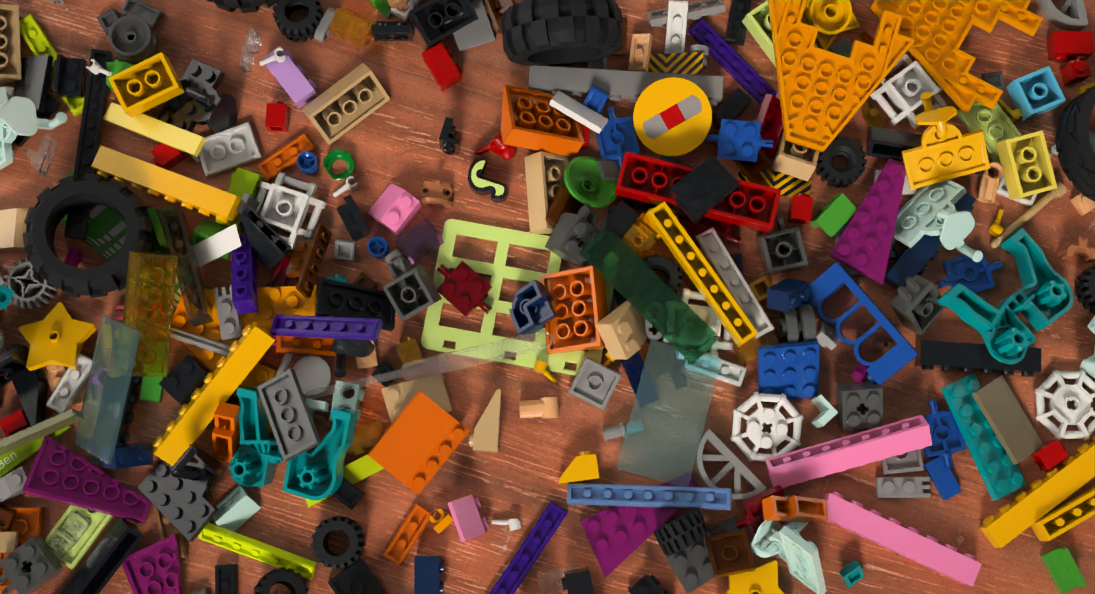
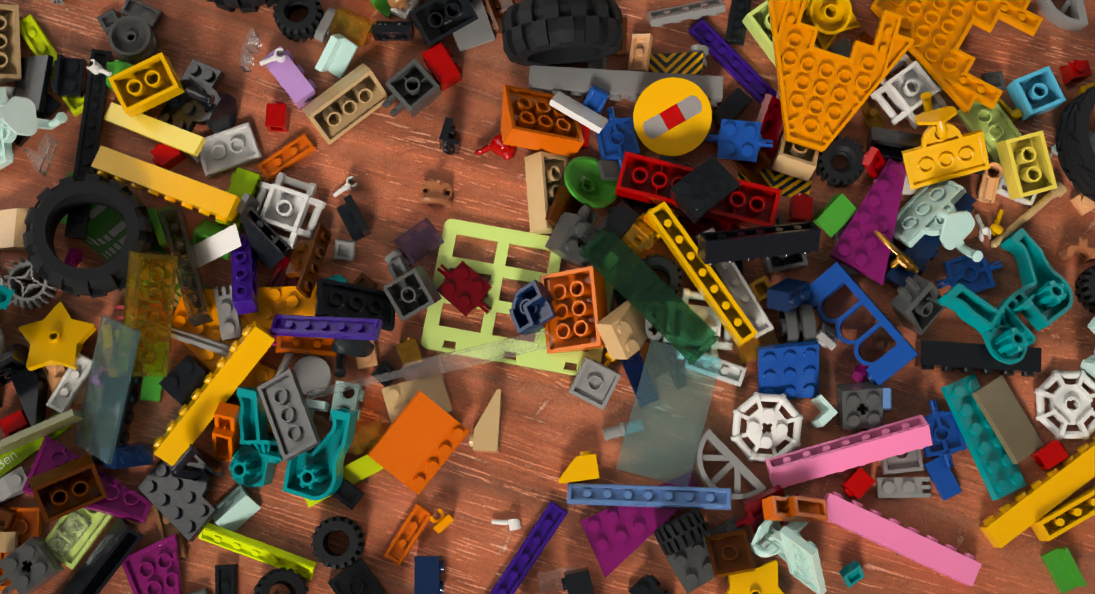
(67, 488): none -> reddish brown slope
(306, 159): blue wheel -> none
(335, 155): green piece -> none
(337, 55): none -> light aqua panel
(378, 247): blue wheel -> none
(395, 209): bright pink slope -> none
(411, 100): none -> dark grey hinge
(467, 517): bright pink slope -> none
(483, 185): black animal -> none
(540, 366): yellow hand -> none
(544, 408): light nougat piece -> none
(676, 26): white tile -> none
(758, 242): none -> black brick
(857, 483): none -> red brick
(873, 162): none -> red plate
(887, 400): none -> medium blue tile
(901, 257): none -> pearl gold piece
(983, 230): none -> white hand
(1070, 45): red brick -> none

